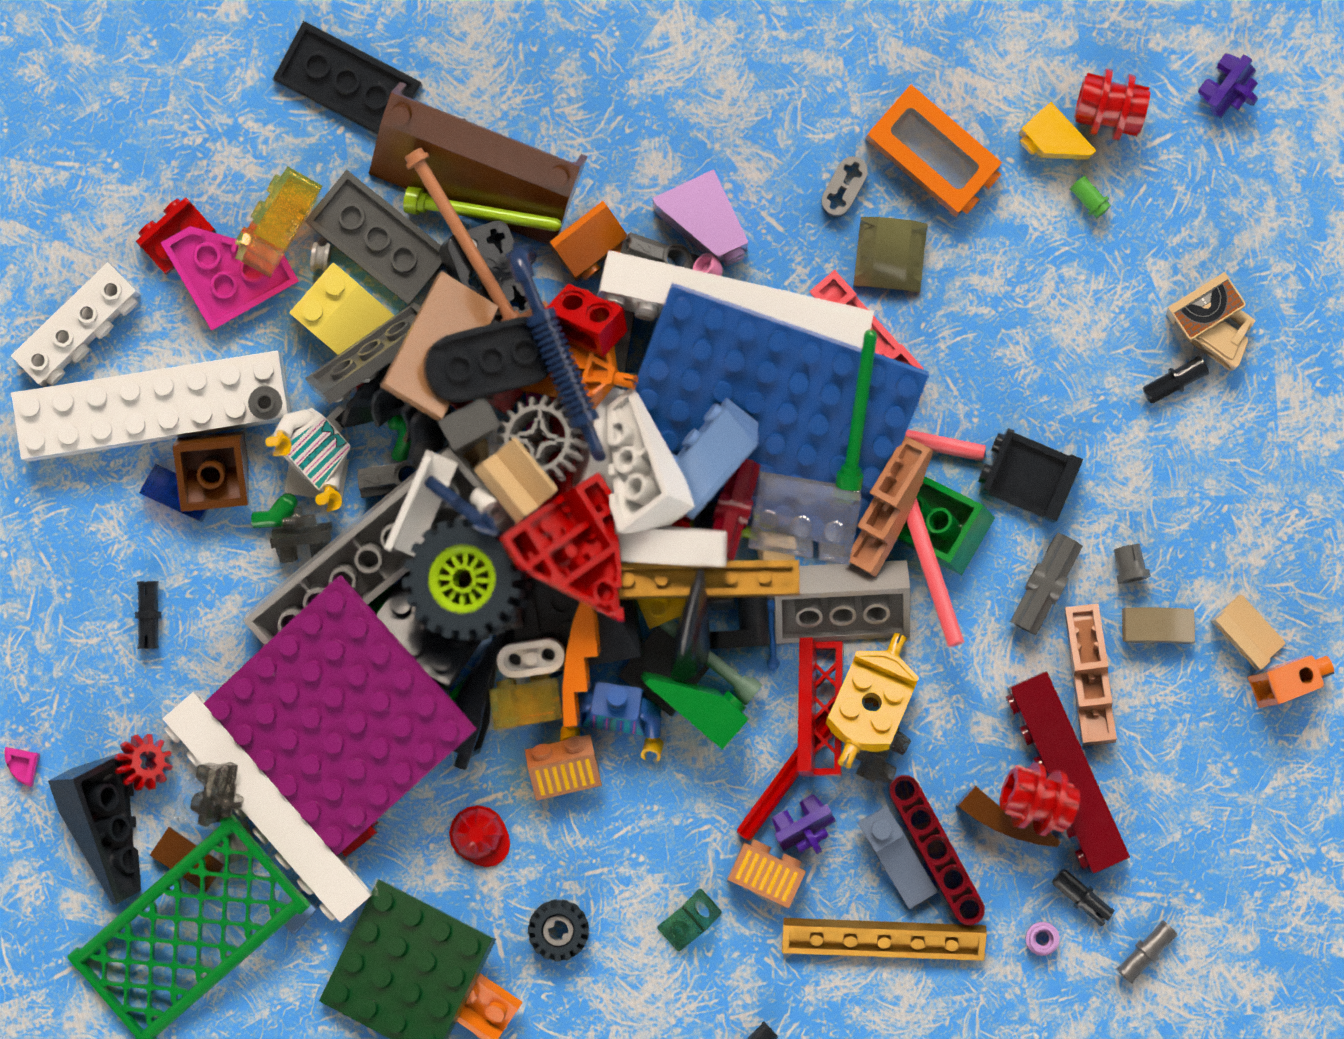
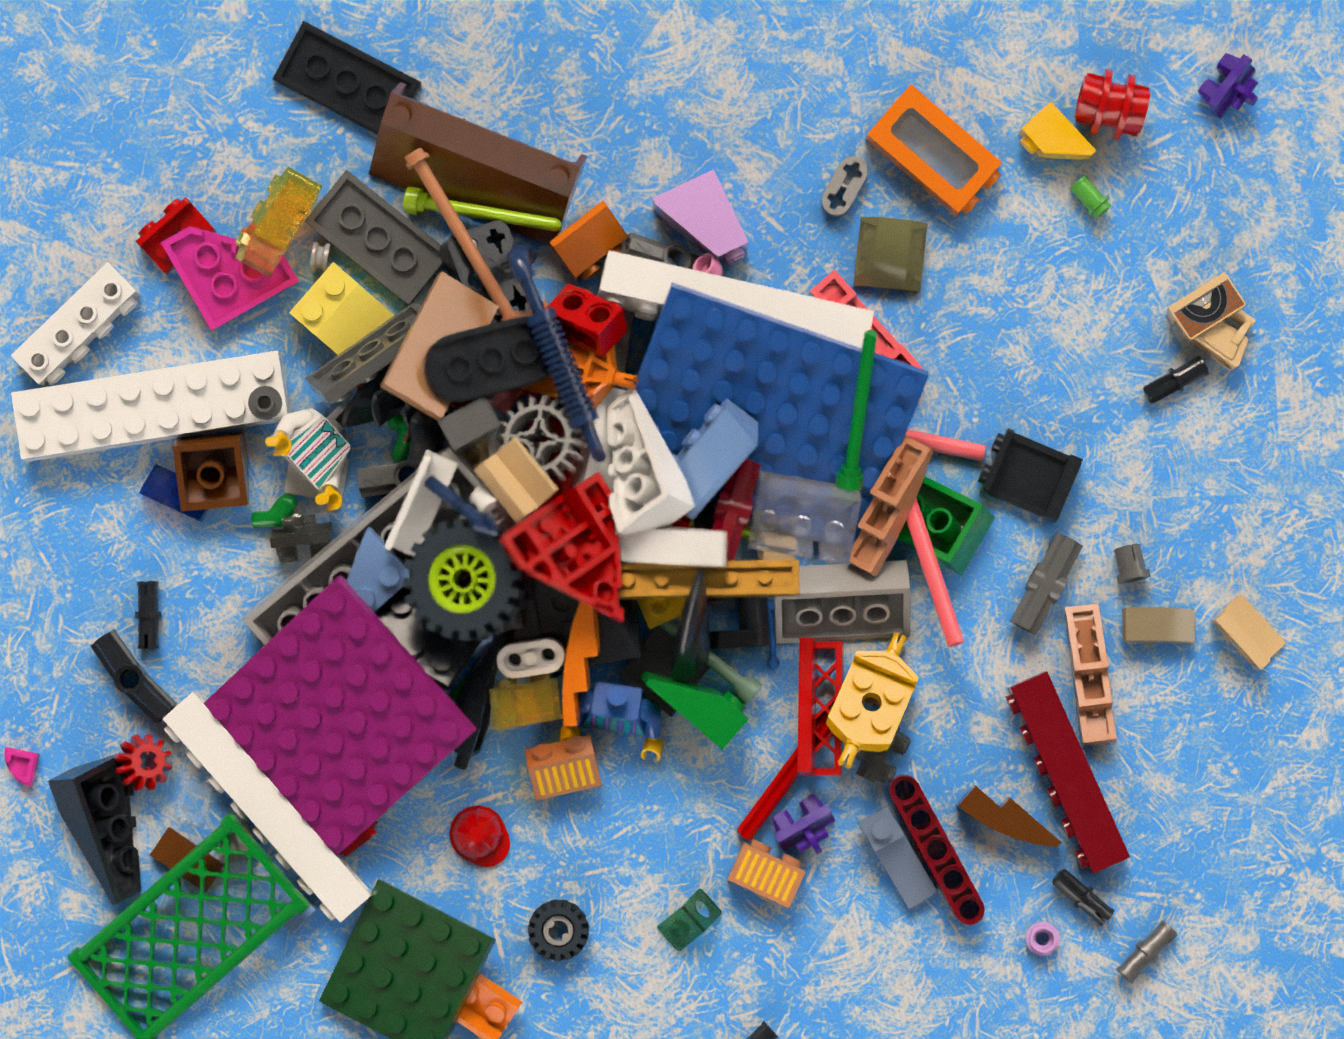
(117, 661): none -> black piece
(218, 794): clear smoke hips -> none
(376, 571): none -> medium blue wing
(884, 939): pearl gold plate -> none
(1046, 801): red piece -> none
(1290, 680): orange torso -> none

